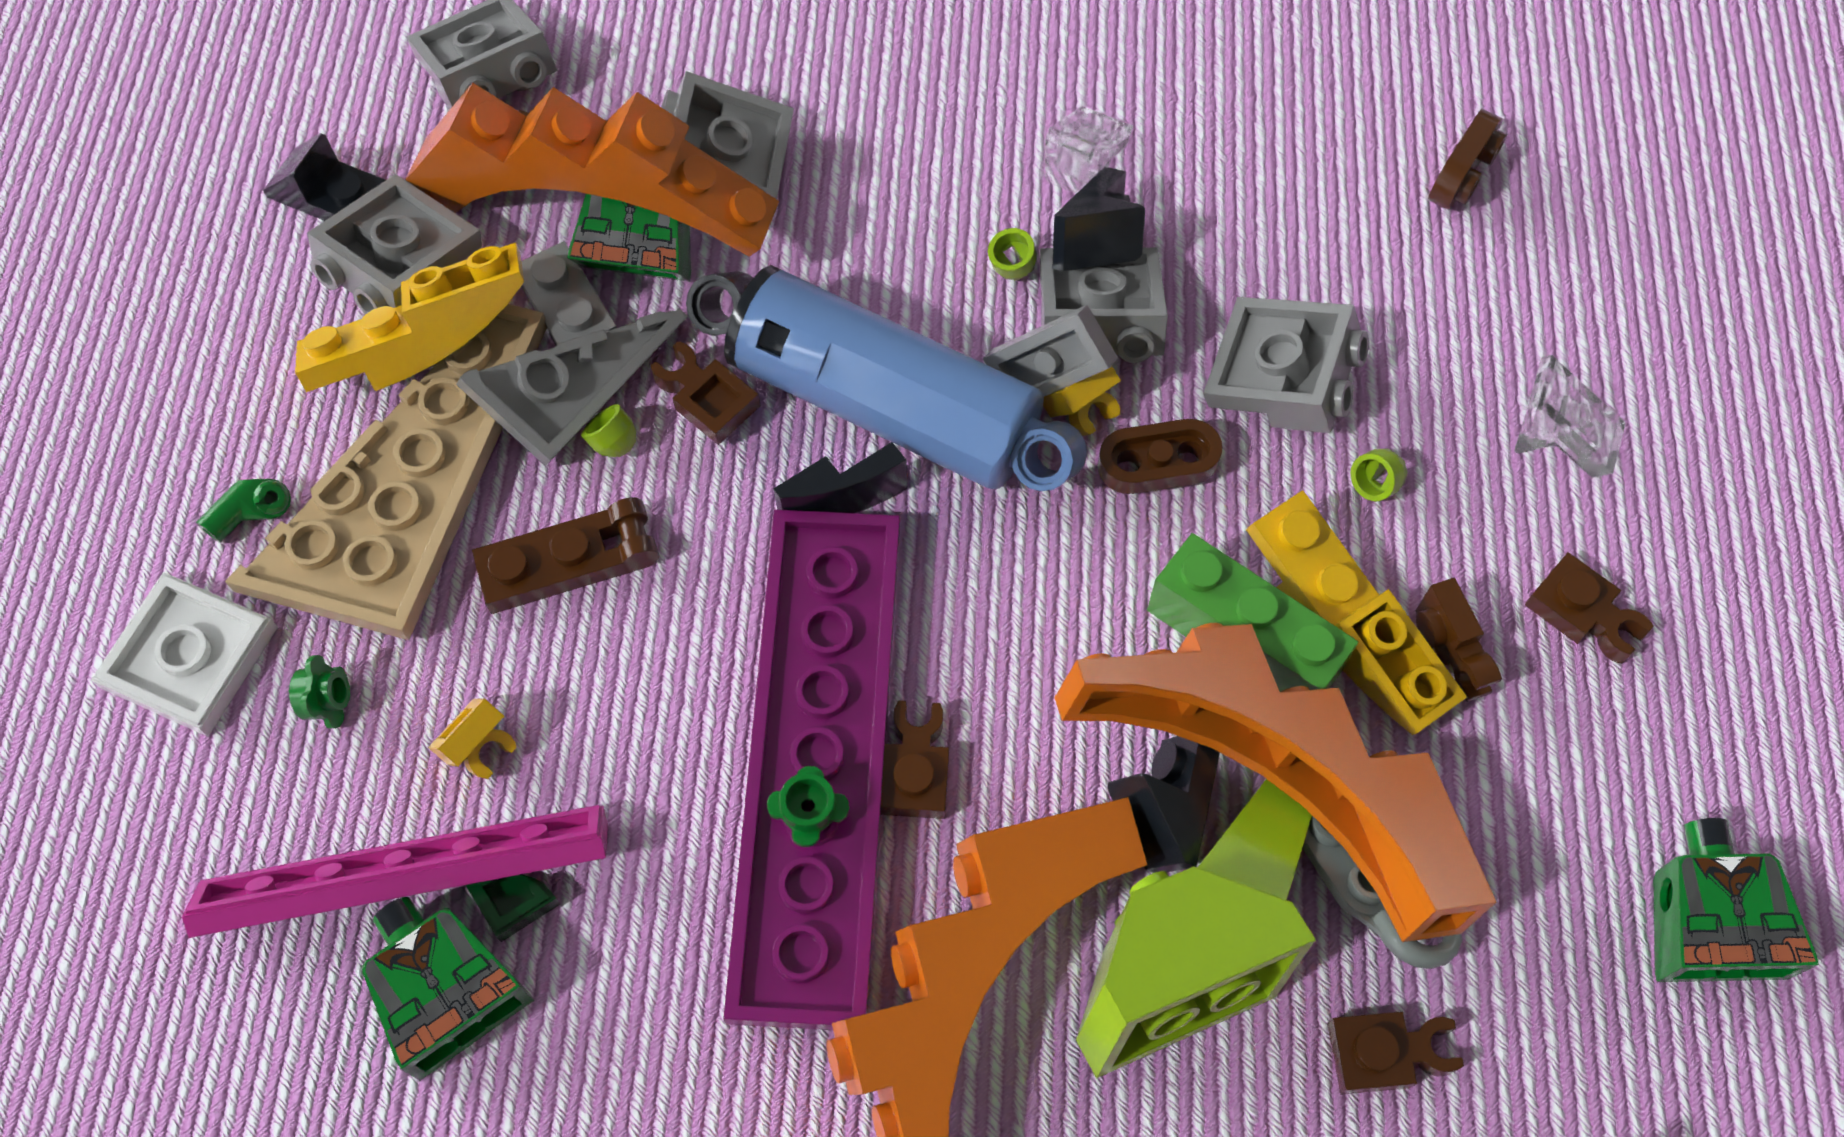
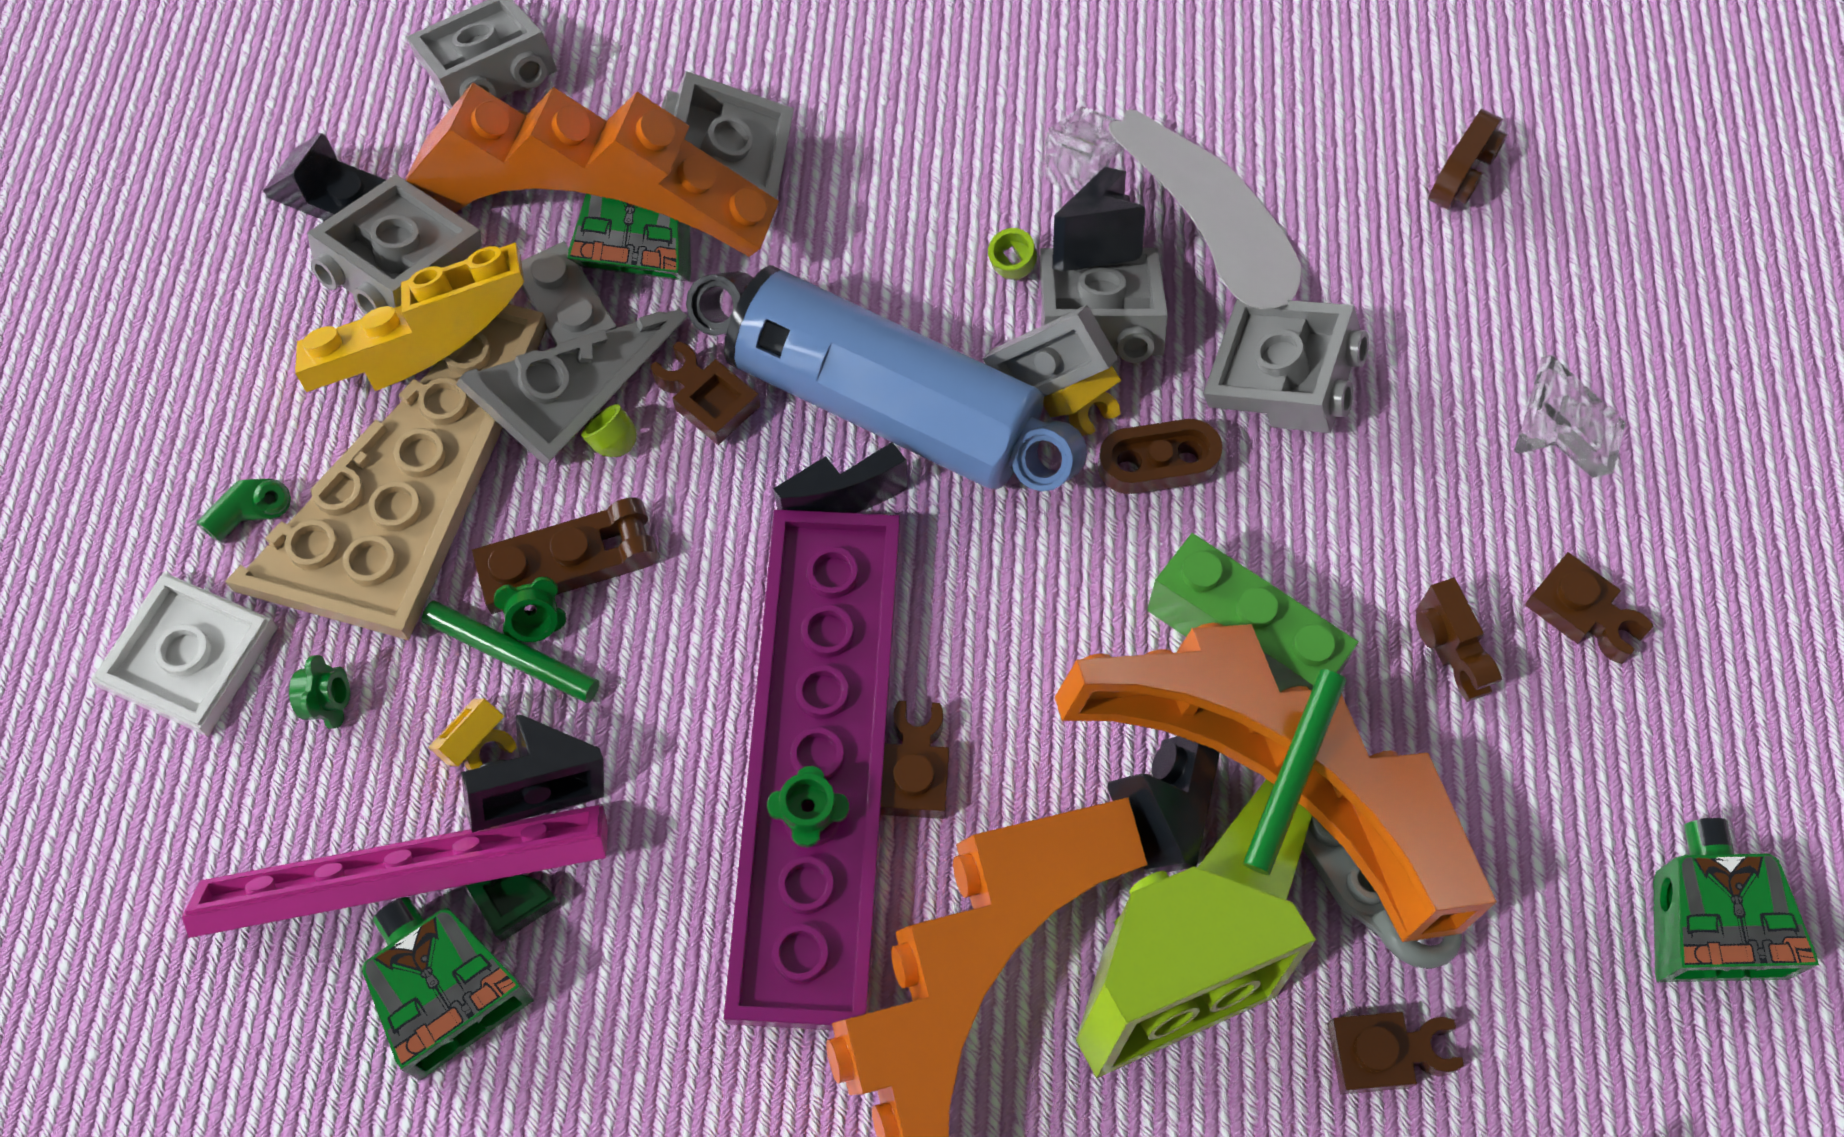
(510, 651): none -> green bar
(530, 624): none -> green plate
(546, 777): none -> black slope
(1240, 232): none -> white sticker
(1294, 772): none -> green bar
(1370, 466): lime hinge -> none
(1392, 656): yellow slope -> none

